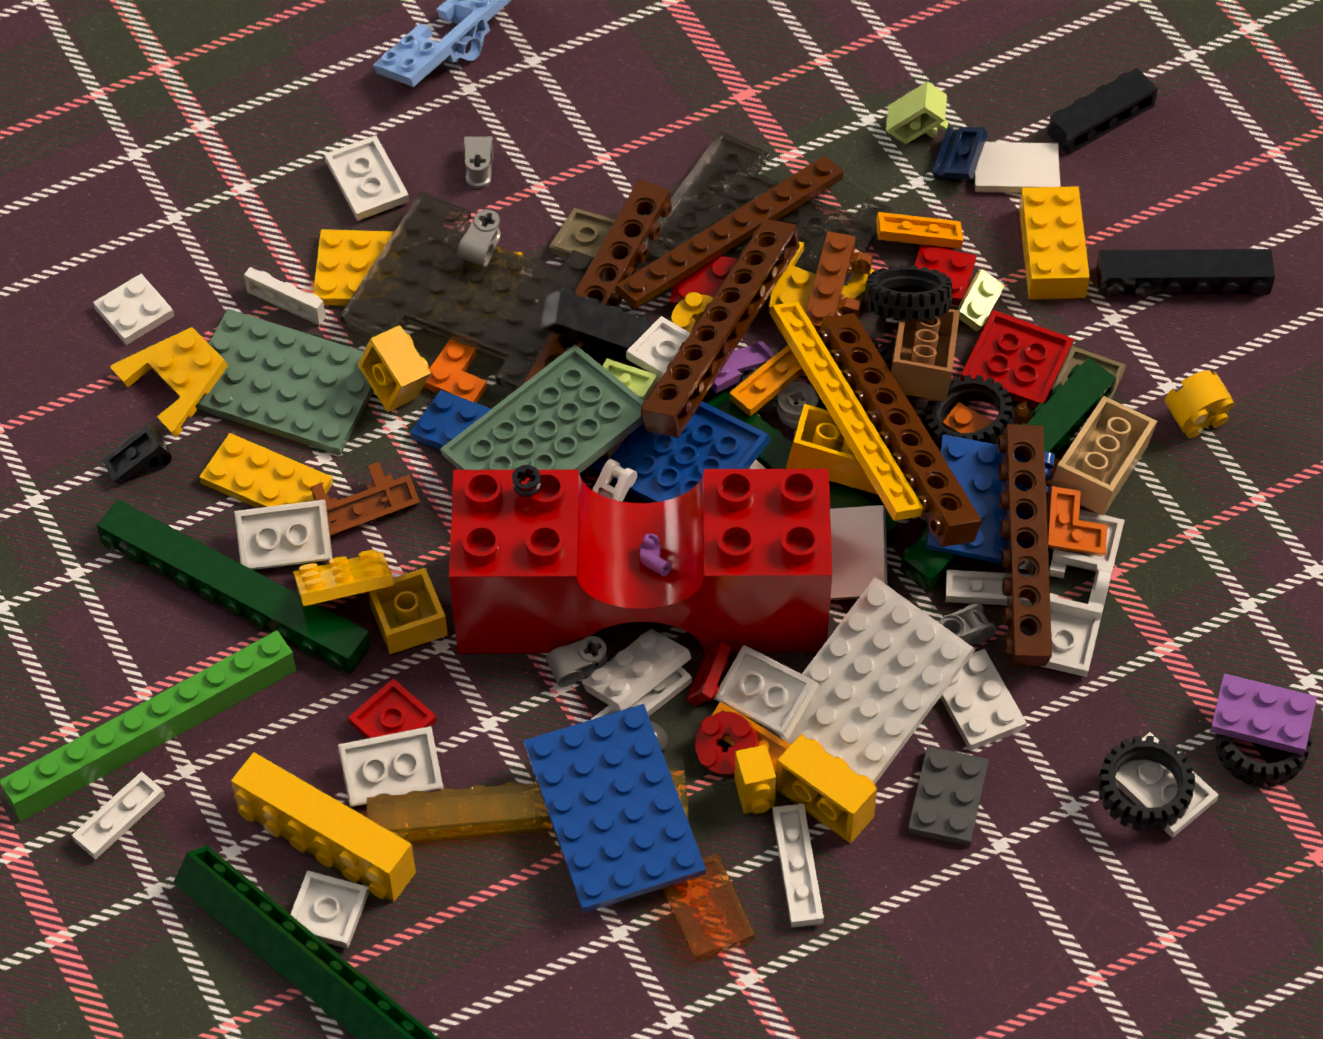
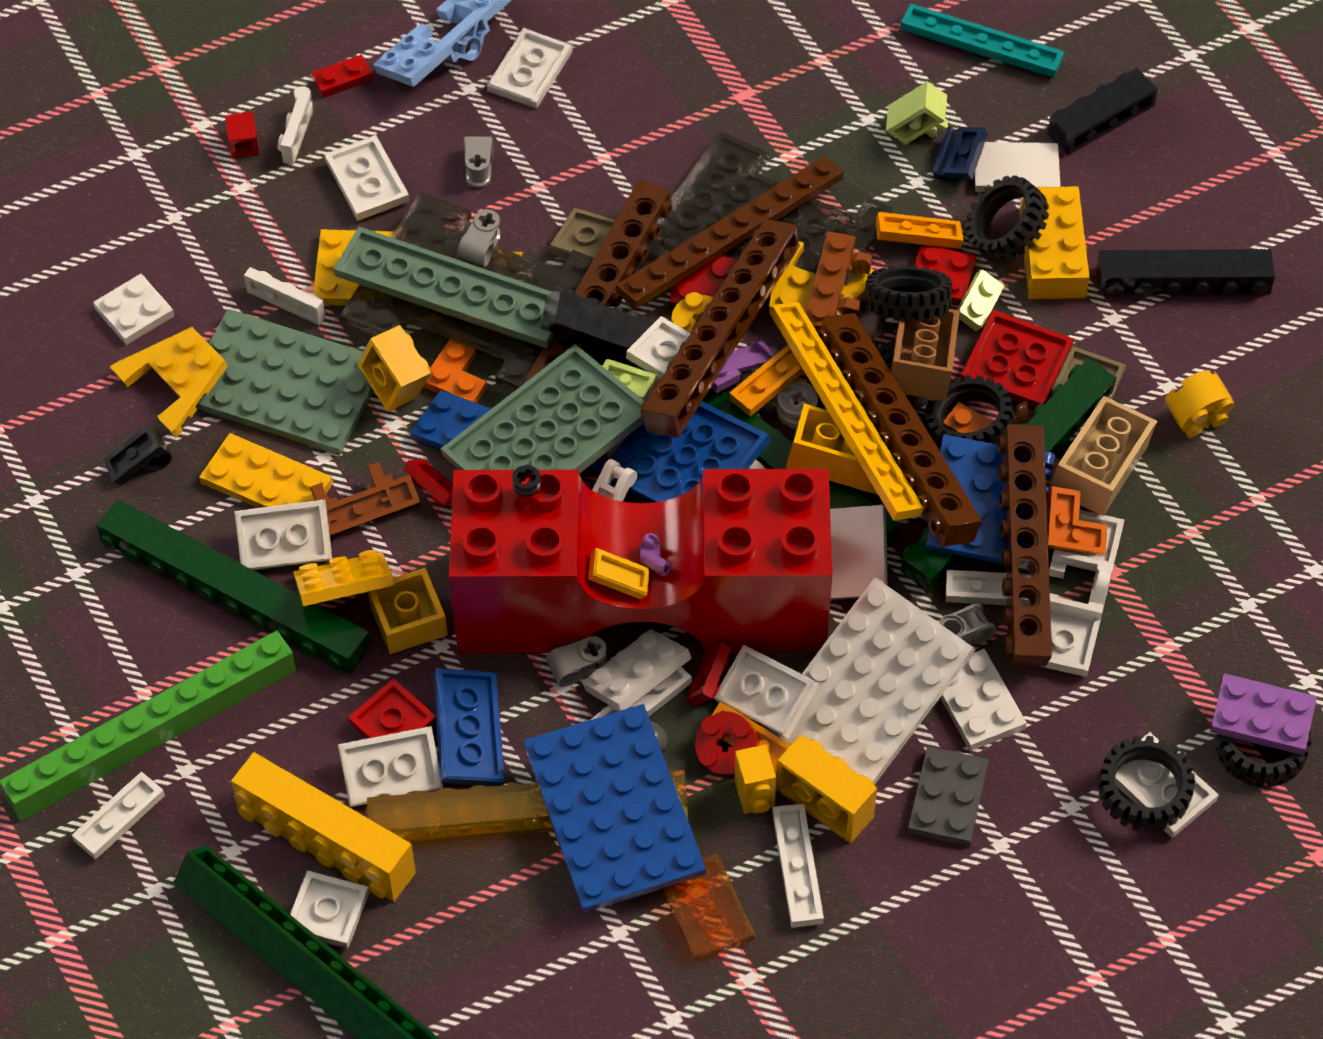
(242, 134): none -> red brick
(296, 125): none -> white plate
(342, 76): none -> red plate
(429, 478): none -> red plate
(445, 285): none -> sand green plate
(468, 727): none -> blue tile
(529, 68): none -> white tile
(618, 573): none -> yellow tile
(982, 40): none -> teal plate
(1025, 230): none -> black tyre

